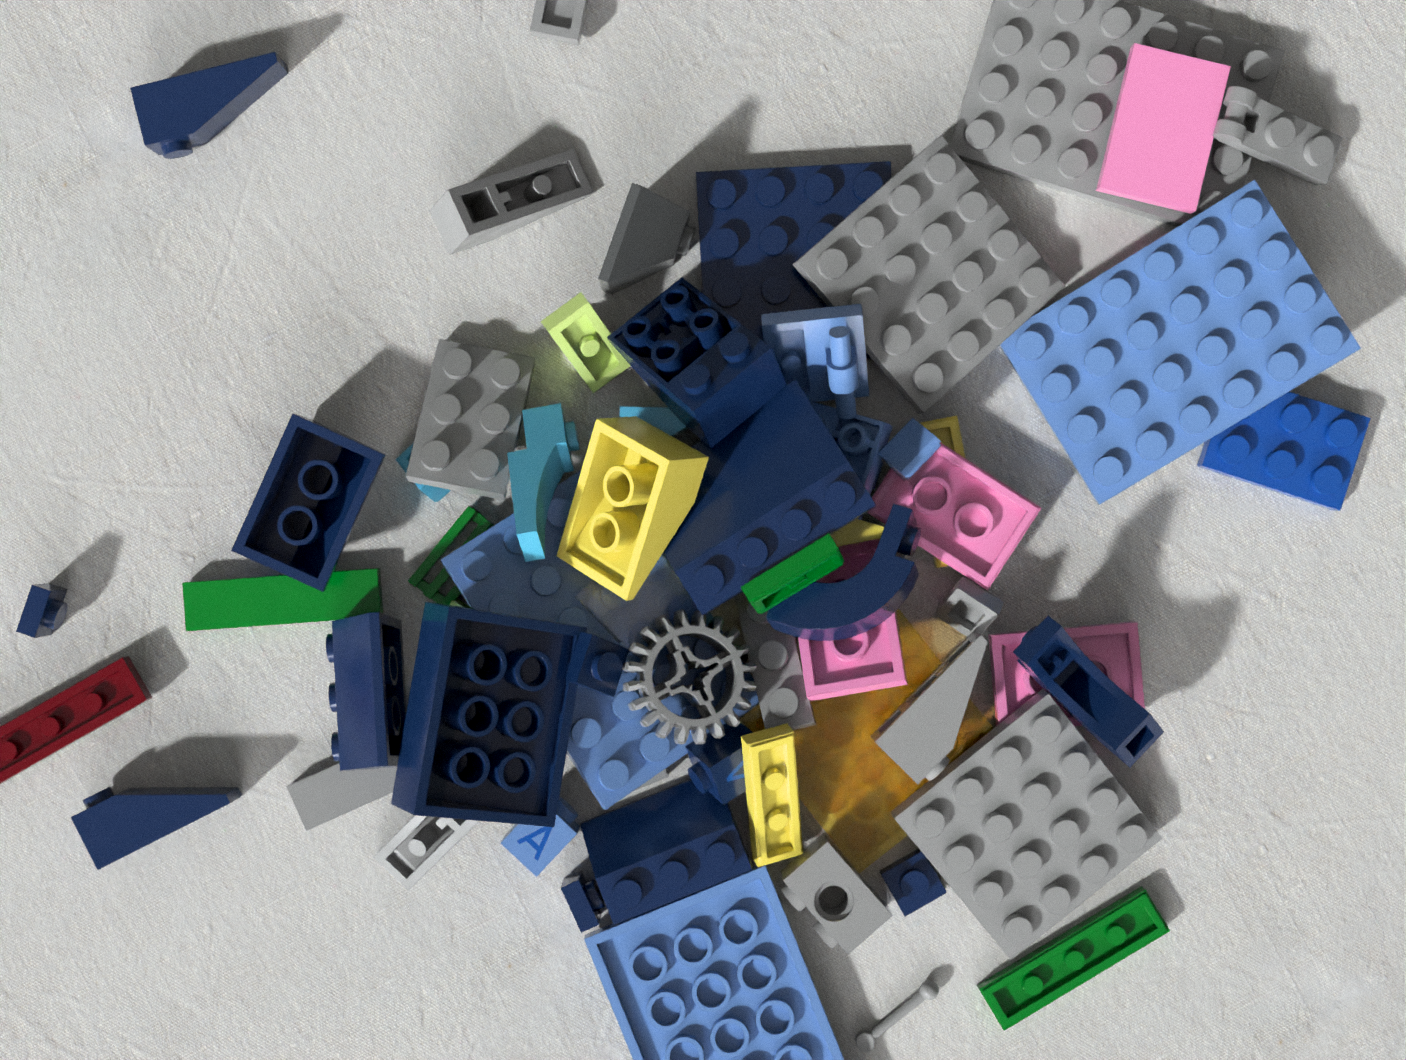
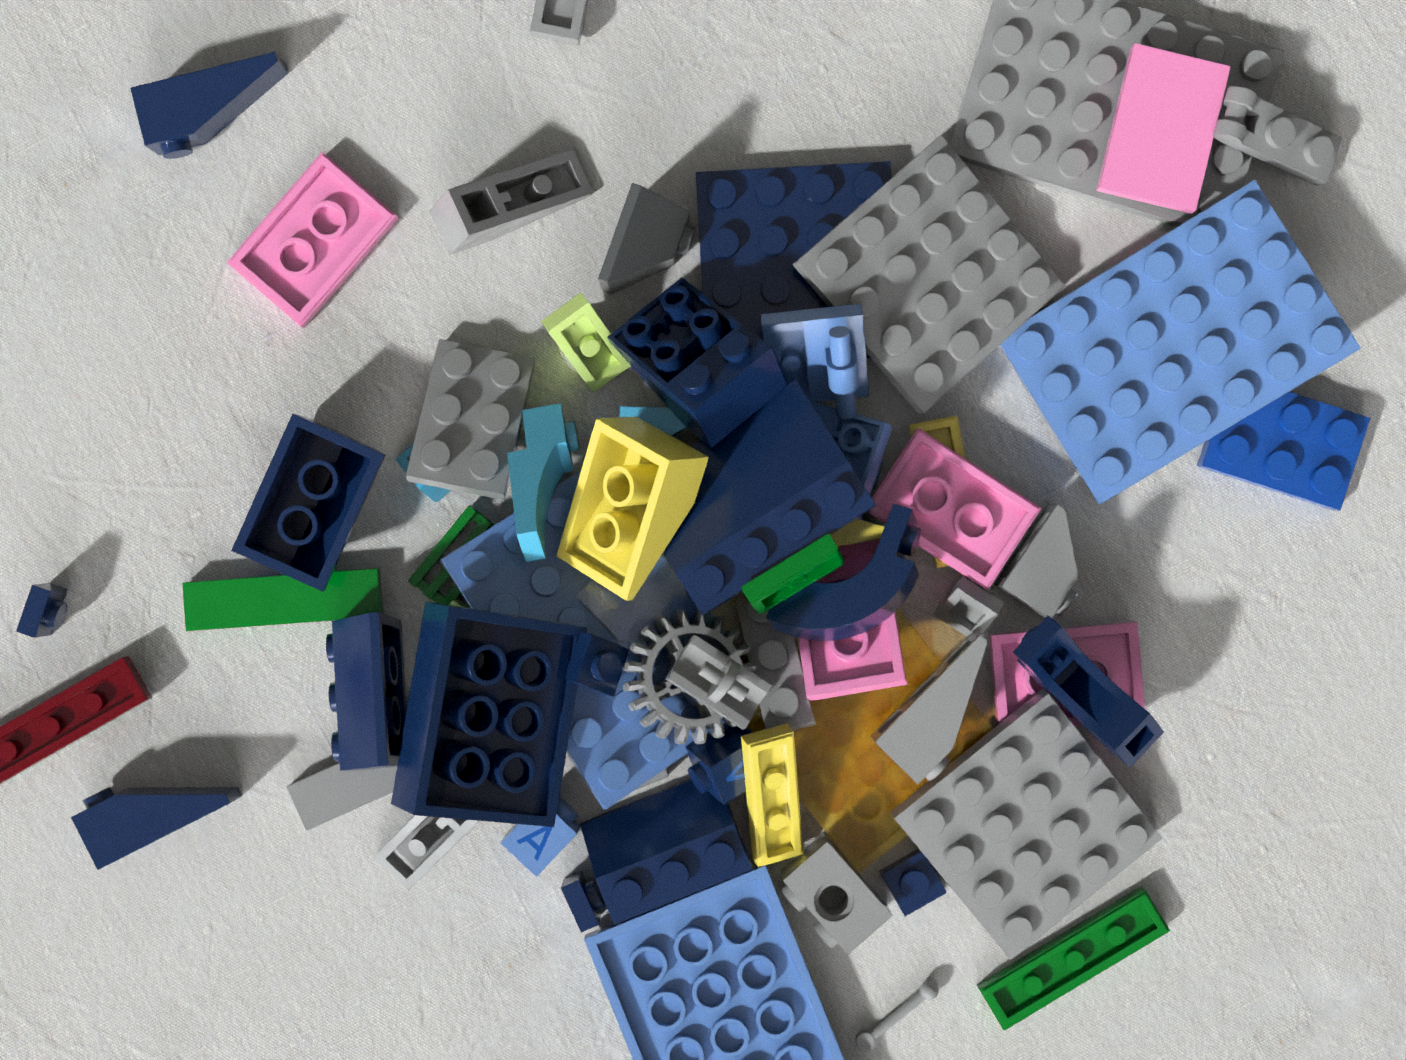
(313, 240): none -> bright pink tile
(718, 682): none -> light grey hips
(910, 449): medium blue slope -> none
(1043, 566): none -> light grey slope

